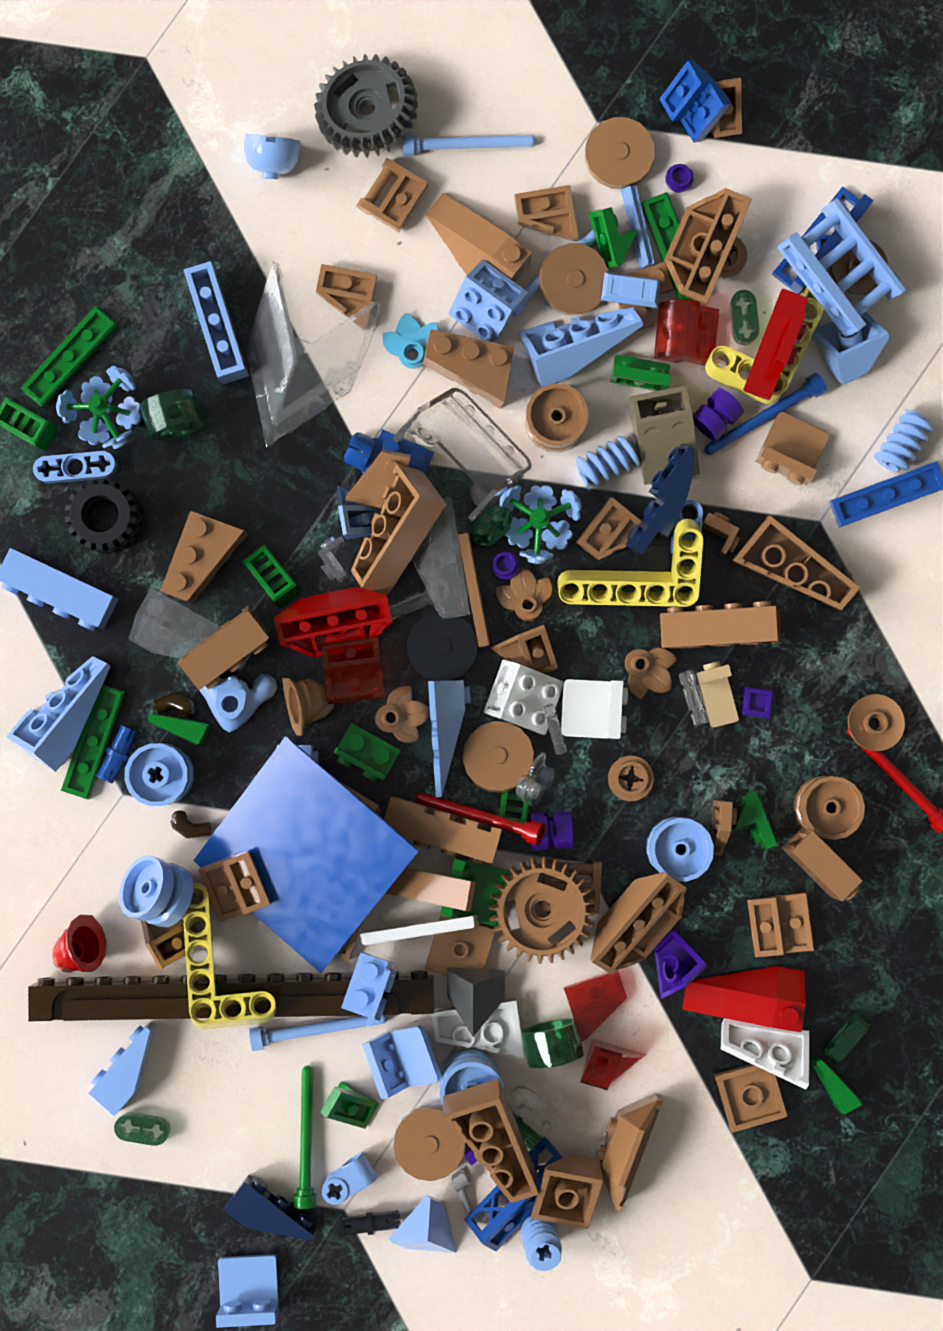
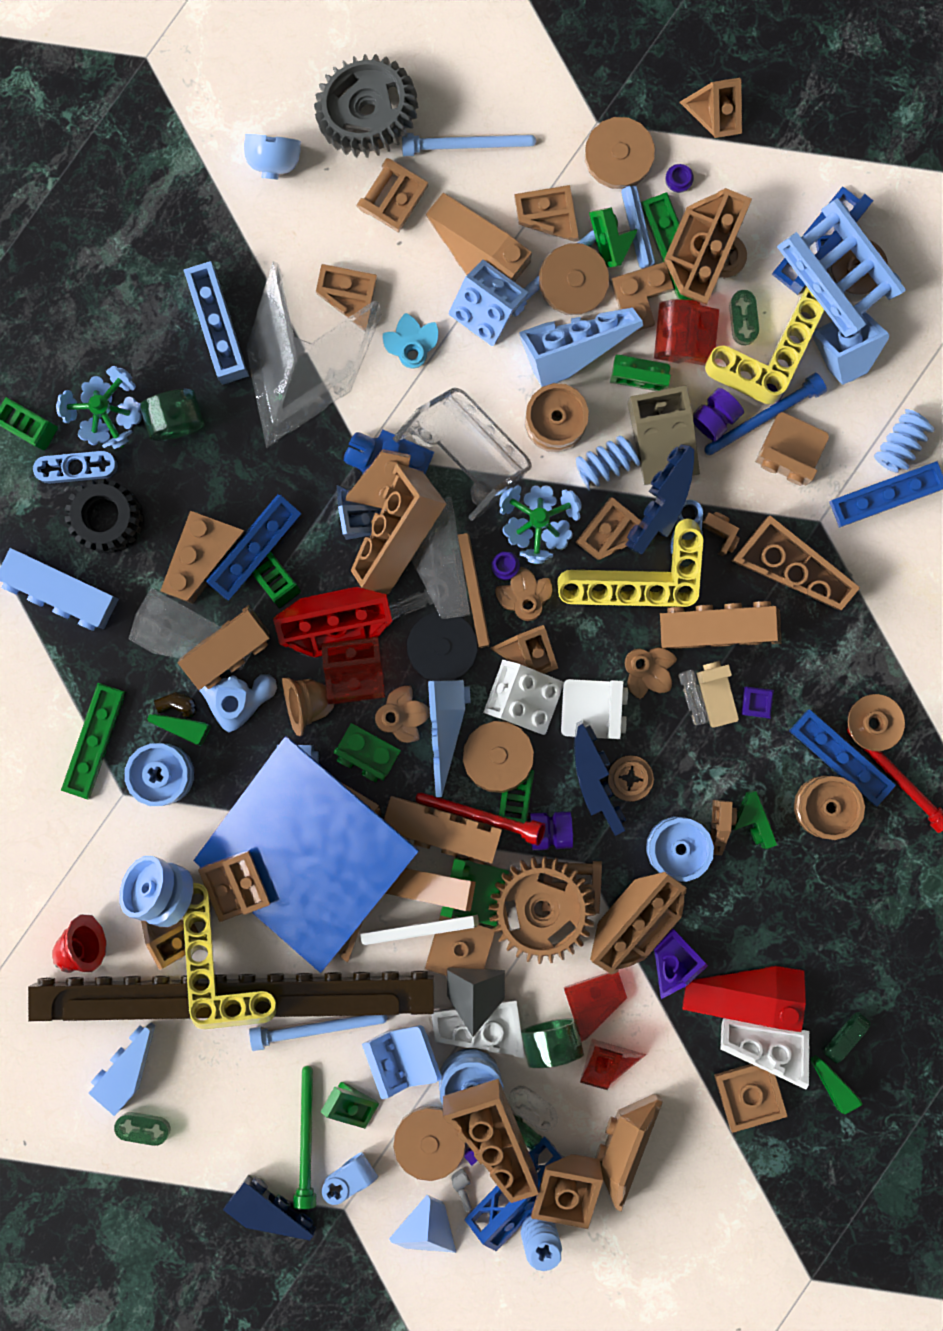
(57, 725): light blue wedge -> none
(69, 357): green tile -> none
(116, 753): blue pin -> none
(186, 828): dark brown arm -> none
(248, 1291): light blue bracket -> none
(253, 547): none -> blue plate
(332, 567): clear bracket -> none
(367, 986): light blue bracket -> none
(370, 1223): black pin -> none
(471, 362): medium nougat wedge -> none
(495, 530): clear green beam -> none
(540, 778): clear plate -> none
(554, 728): clear wheel -> none
(590, 769): none -> dark blue slope
(630, 290): light blue tile -> none
(695, 101): blue slope -> none
(777, 344): red bracket -> none
(781, 924): medium nougat slope -> none
(823, 865): medium nougat brick -> none
(842, 757): none -> blue plate

